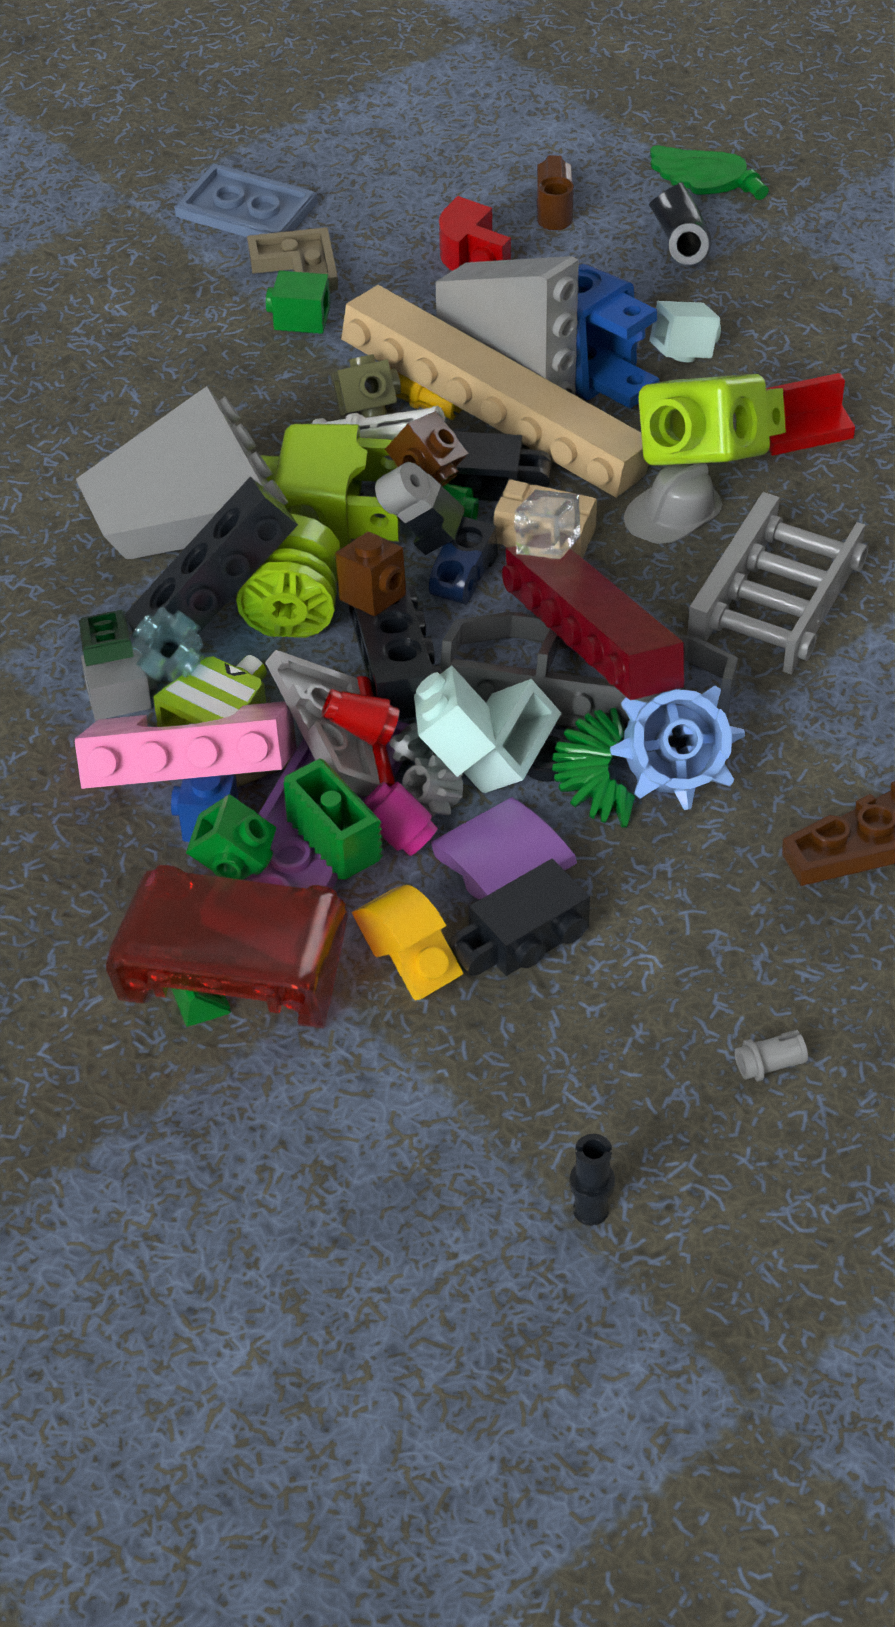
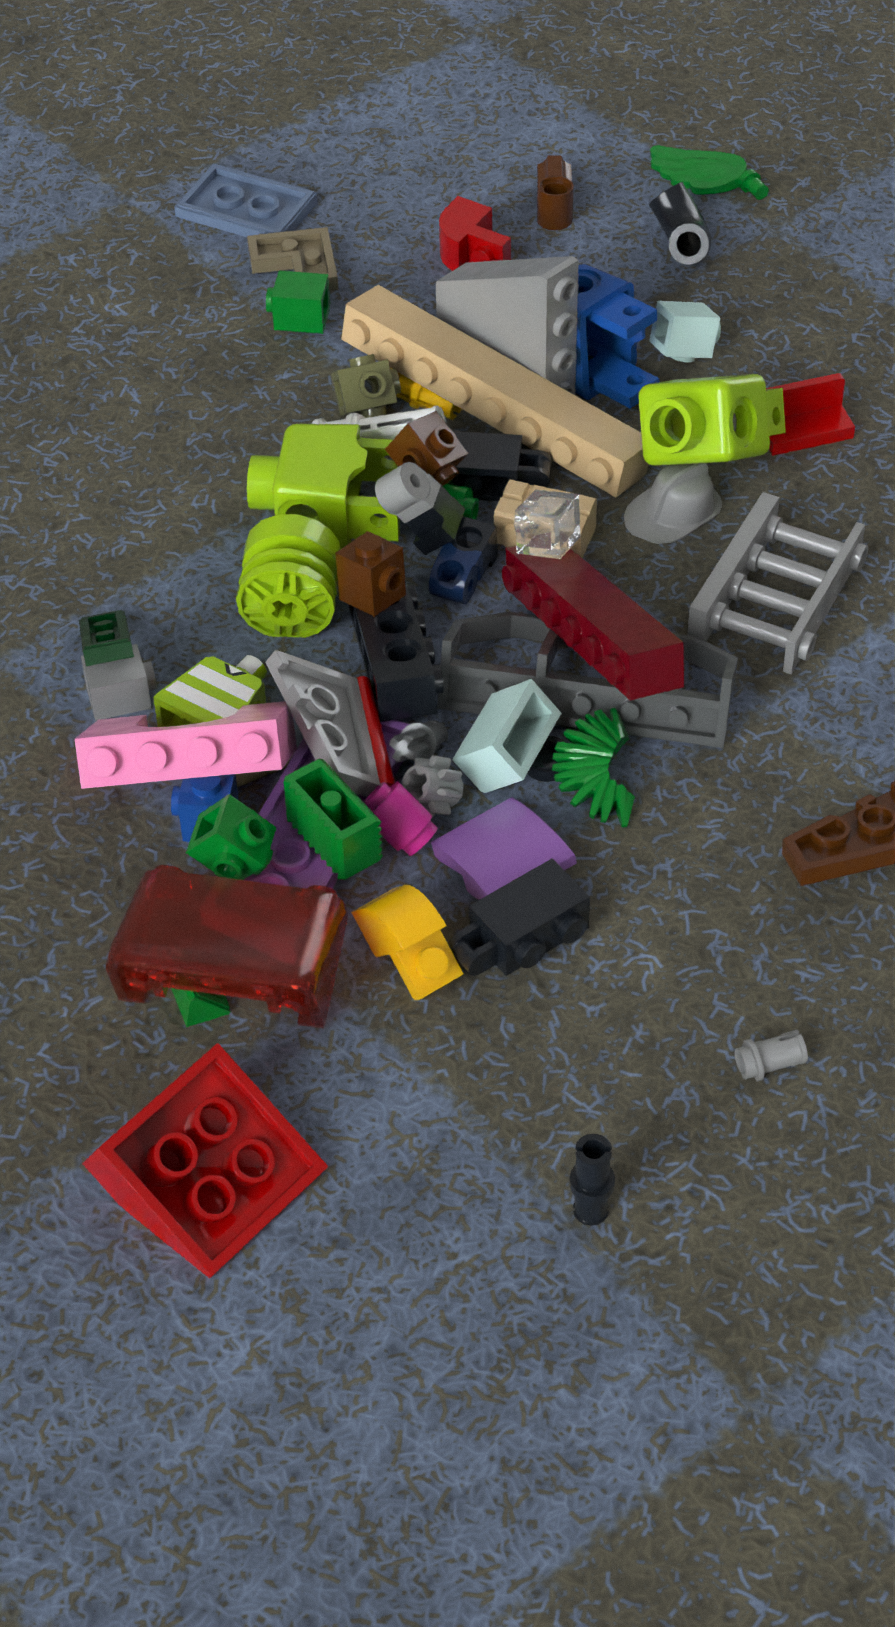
(164, 628): clear light blue brick -> none
(173, 477): light grey slope -> none
(206, 1162): none -> red slope
(218, 559): black brick -> none
(362, 715): red cone -> none
(453, 720): light aqua piece -> none
(692, 718): light blue brick -> none

